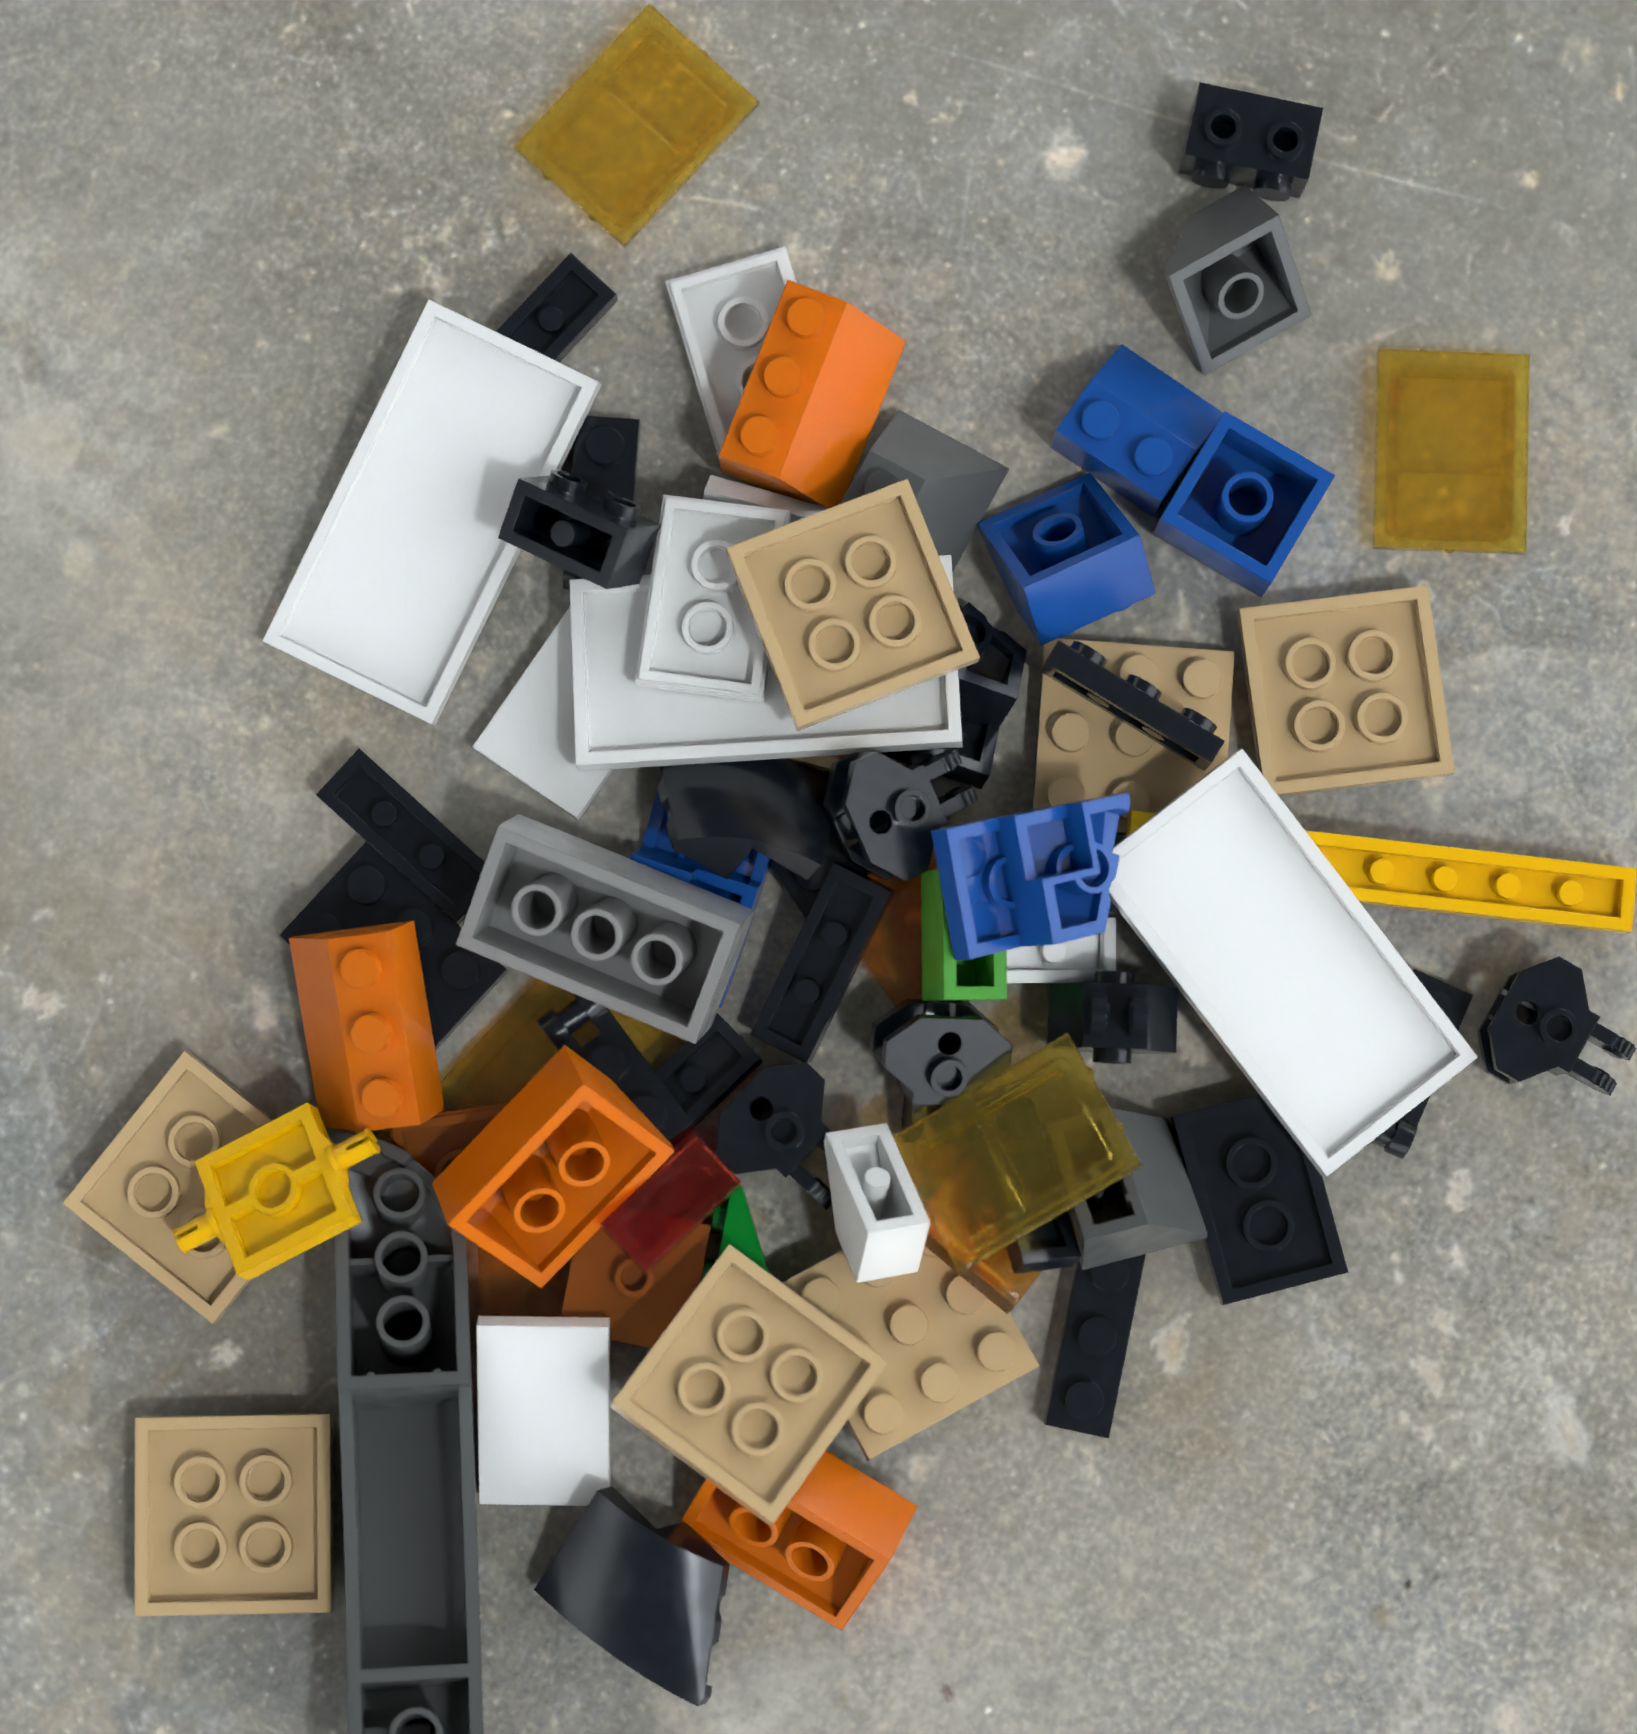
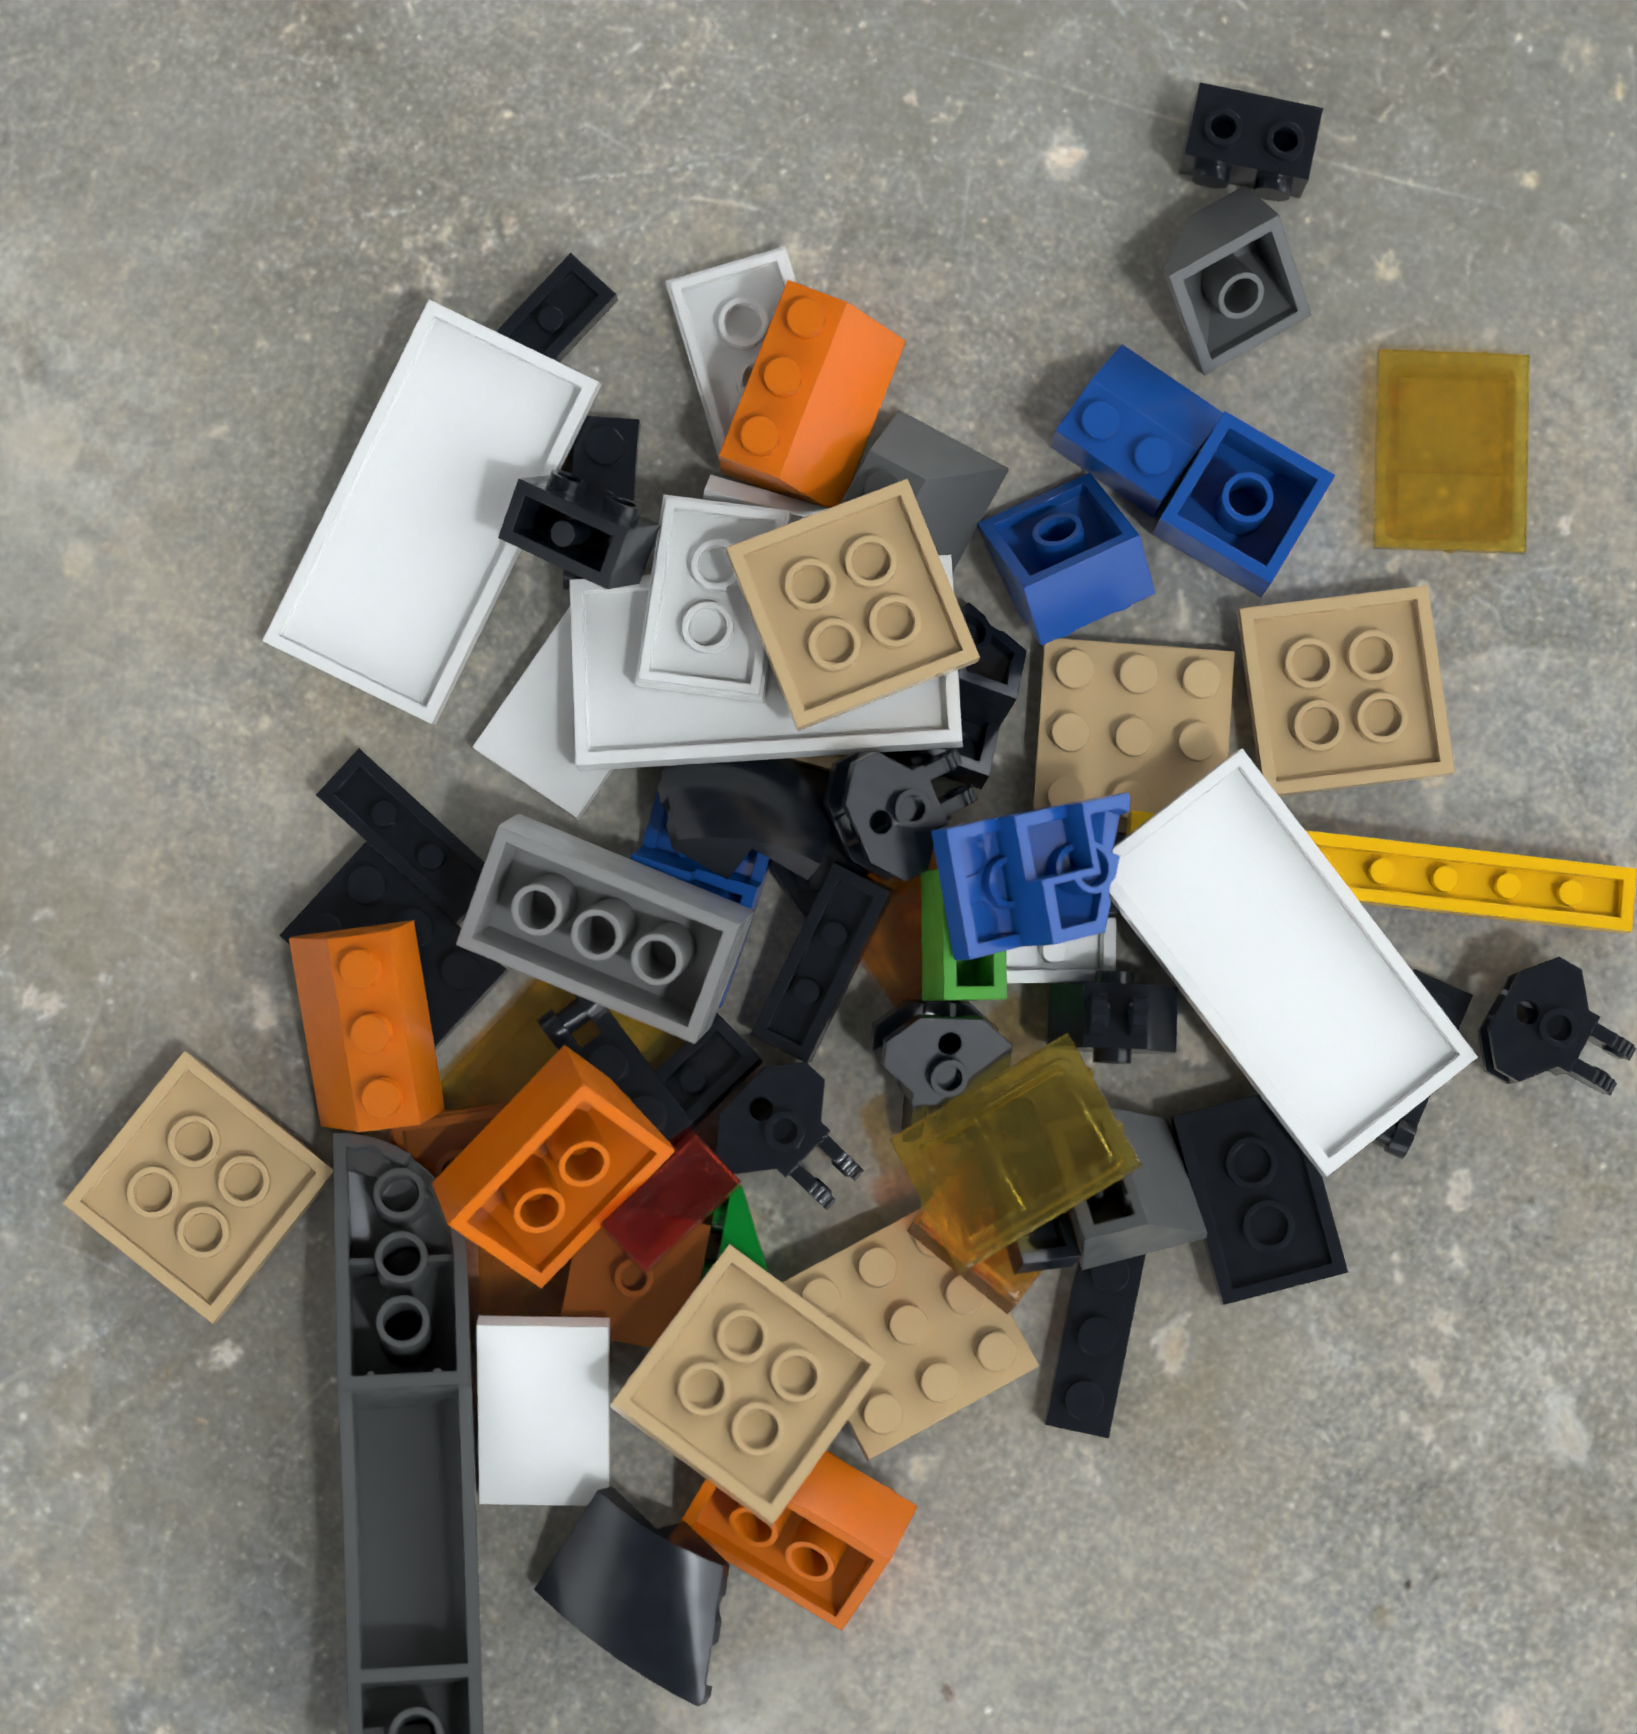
(234, 1514): tan plate -> none
(277, 1191): yellow plate -> none
(636, 125): clear yellow piece -> none
(874, 1203): white slope -> none
(1133, 703): black plate -> none

